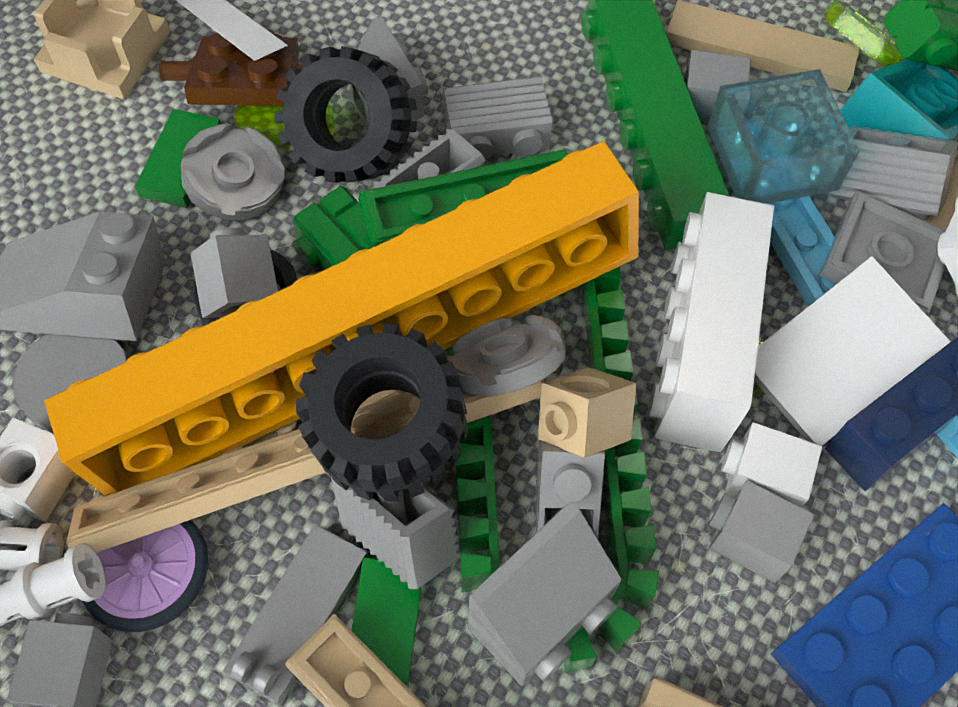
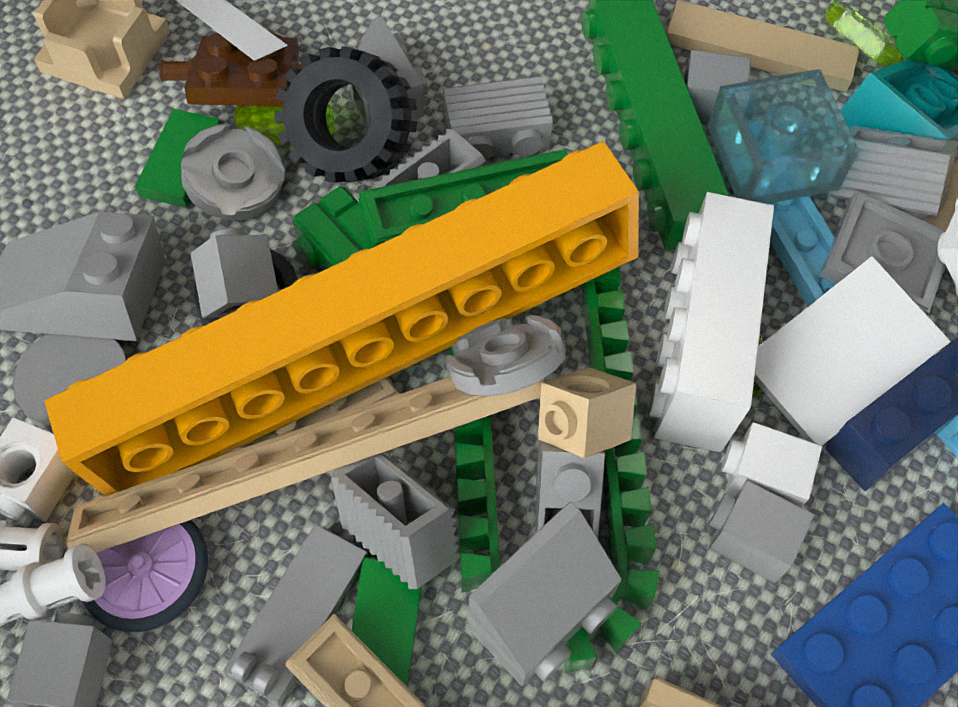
(368, 367): black tyre -> none

